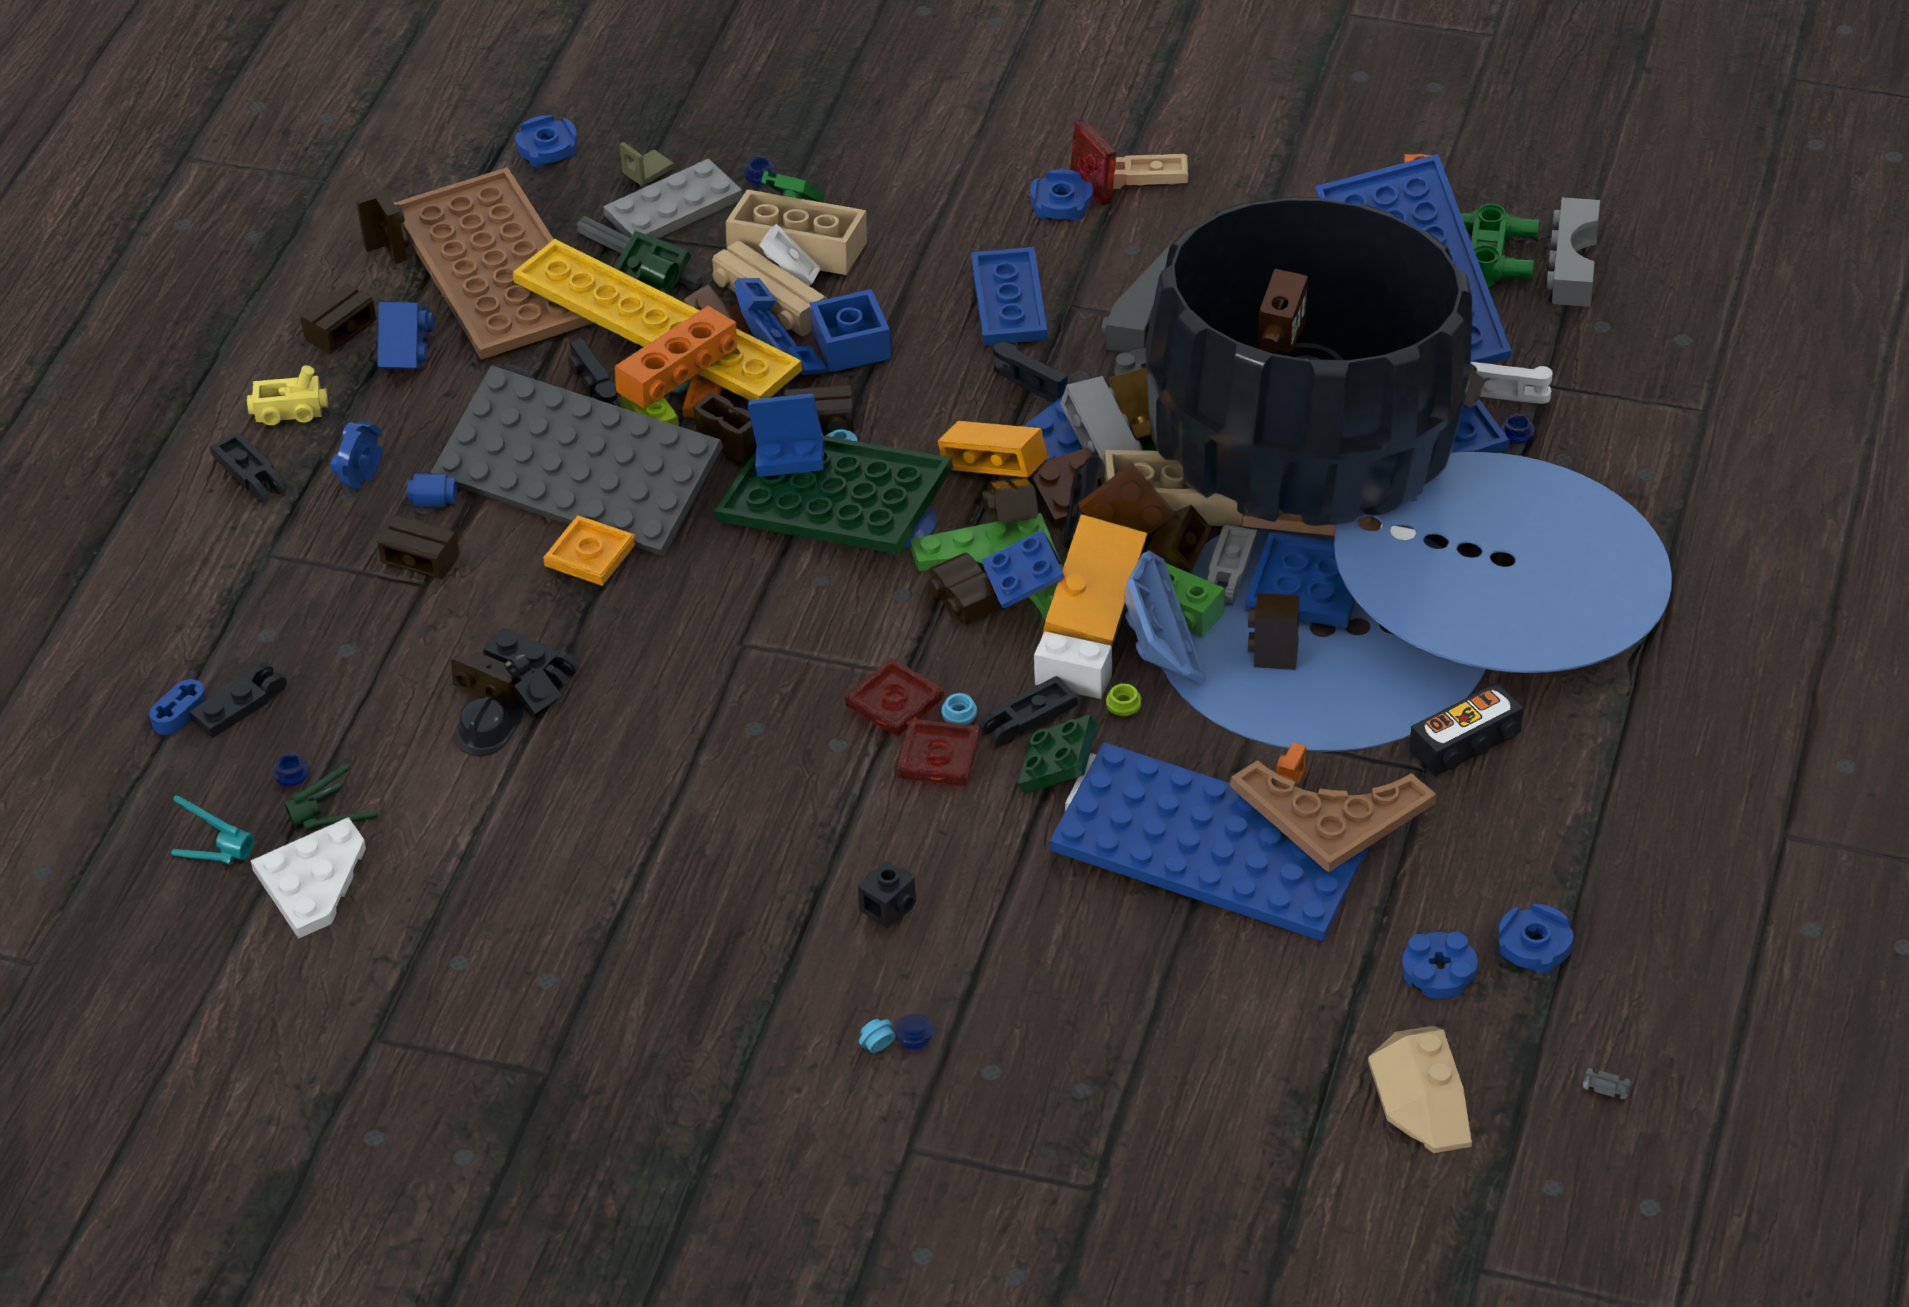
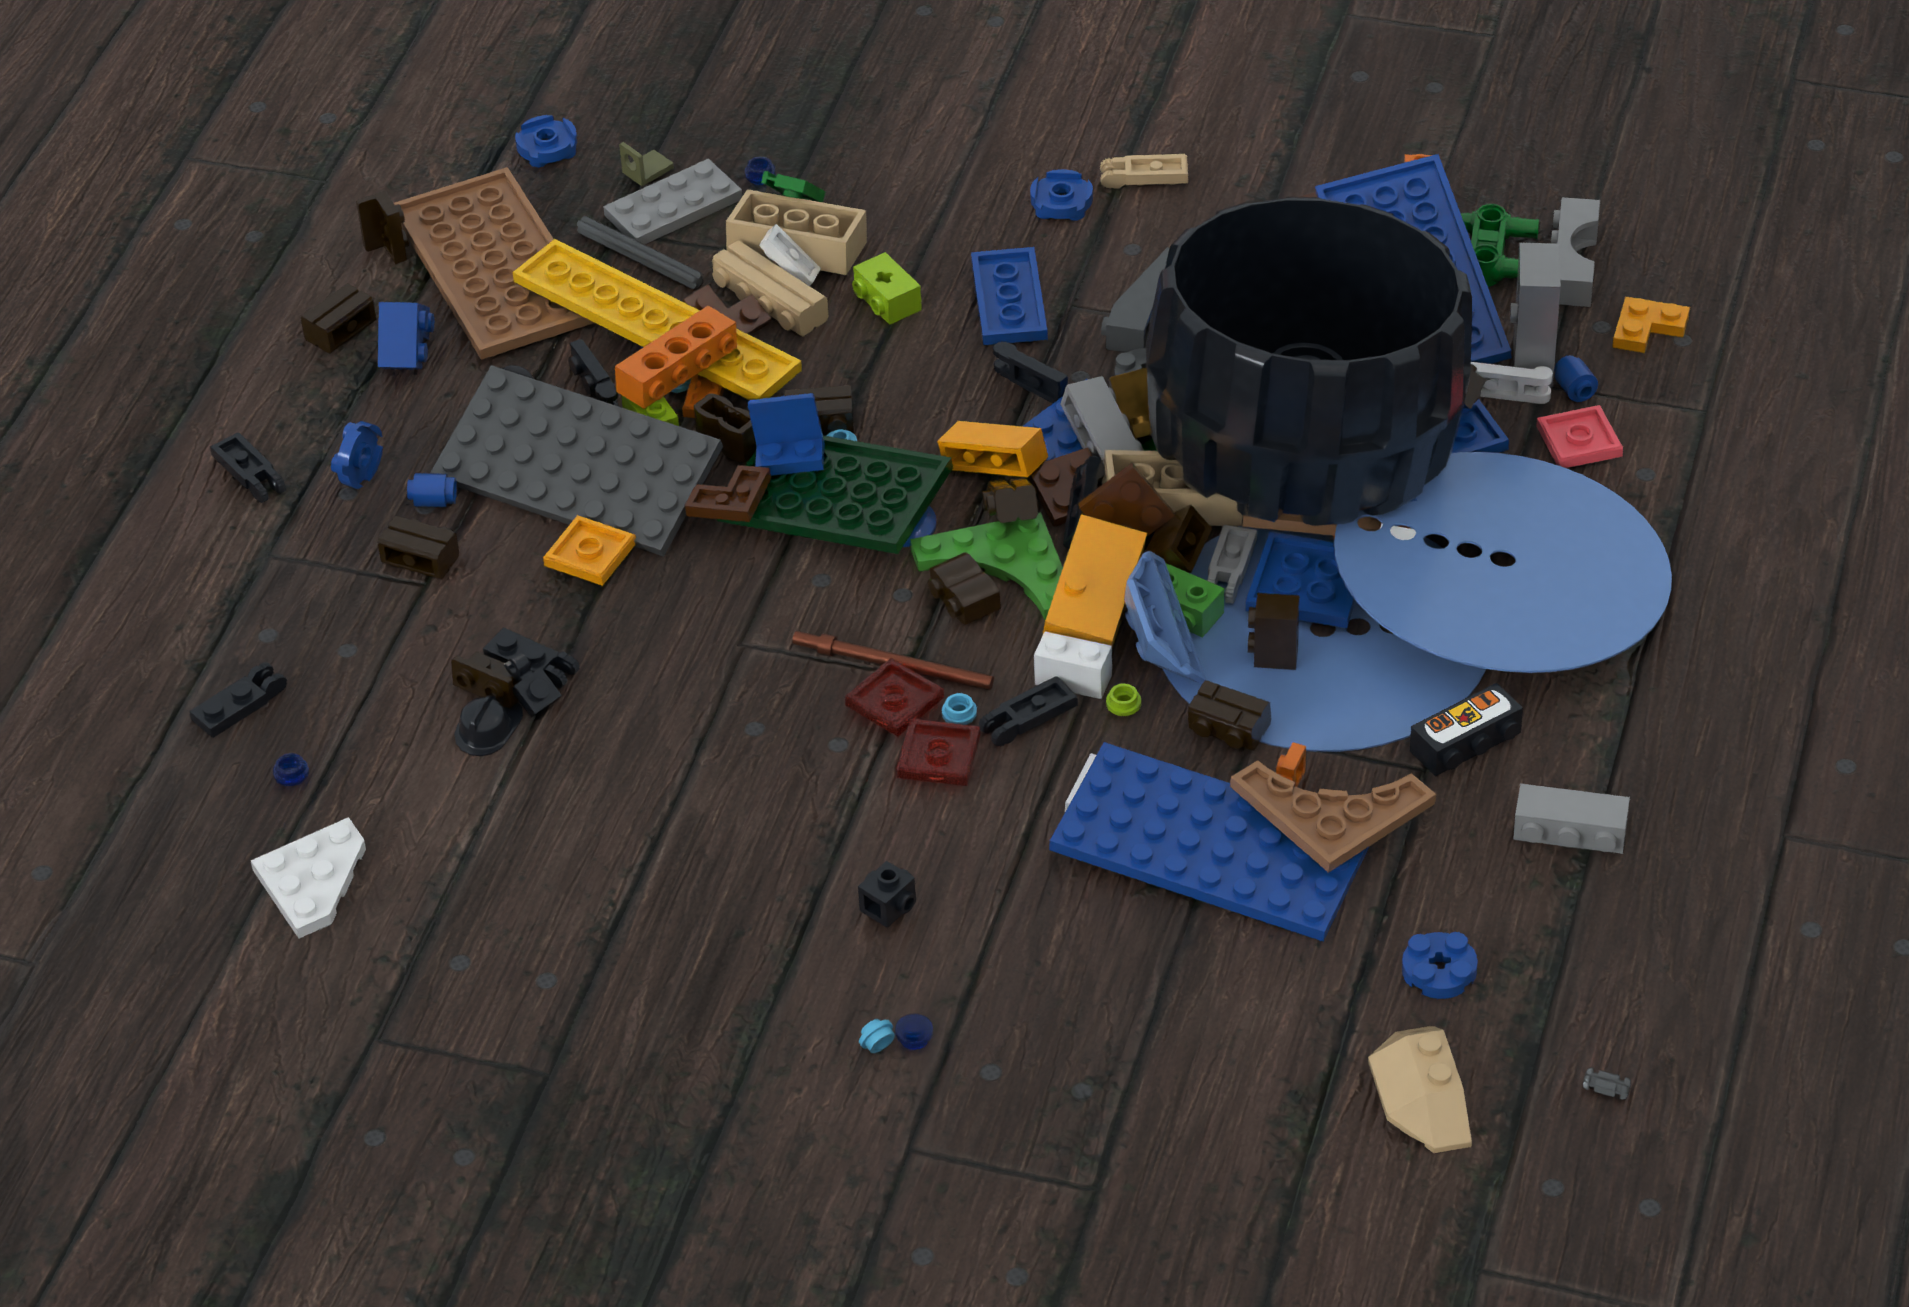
(173, 708): blue beam -> none
(231, 840): teal plant -> none
(288, 398): light yellow brick -> none
(304, 805): dark green plant -> none
(653, 261): dark green plate -> none
(732, 502): none -> reddish brown plate
(755, 305): blue slope -> none
(829, 646): none -> copper bar
(850, 330): blue brick -> none
(887, 288): none -> lime brick
(1023, 569): blue bracket -> none
(1057, 754): dark green plate -> none
(1093, 160): clear red plate -> none
(1229, 715): none -> dark brown brick
(1278, 327): reddish brown torso -> none
(1518, 428): clear blue plate -> none
(1530, 953): blue plate -> none
(1536, 306): none -> light grey brick
(1571, 818): none -> light grey brick
(1575, 378): none -> blue brick
(1579, 437): none -> coral plate
(1642, 317): none -> light orange plate

